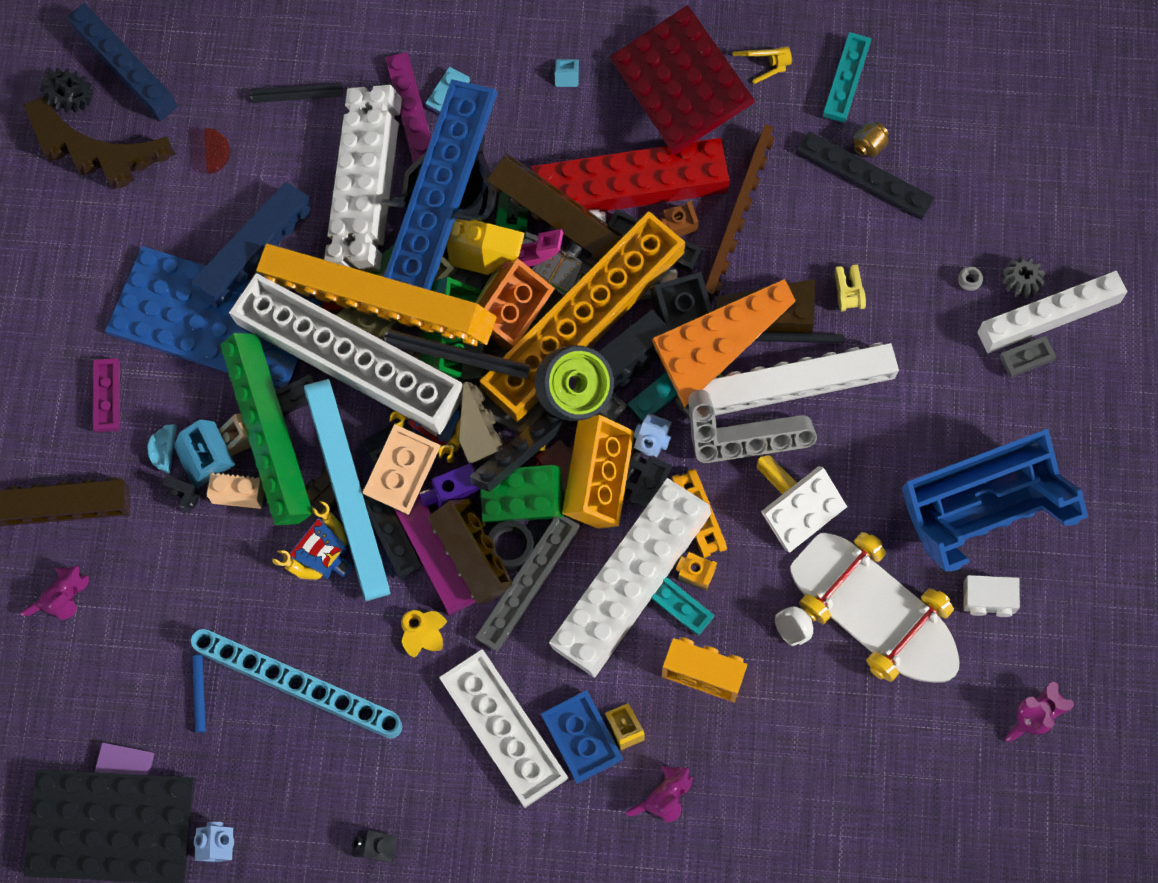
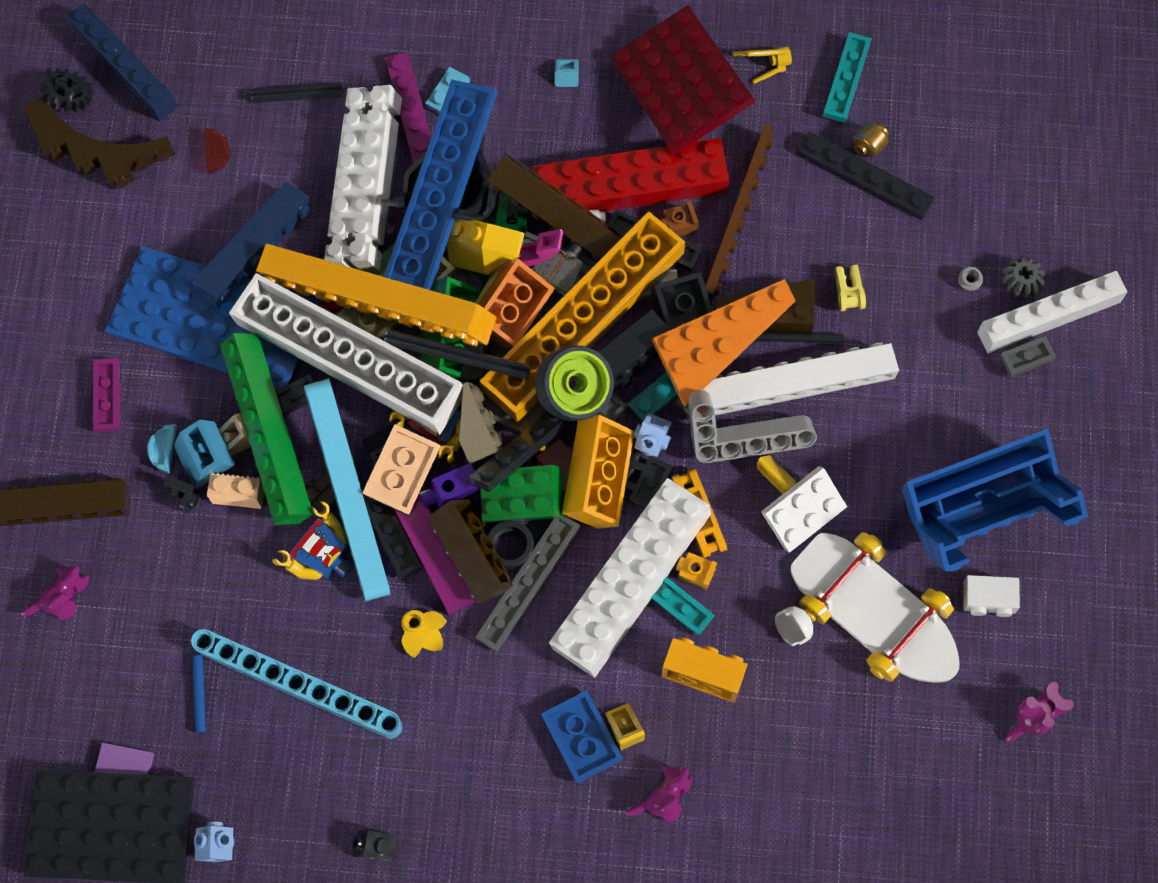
(503, 728): white plate -> none

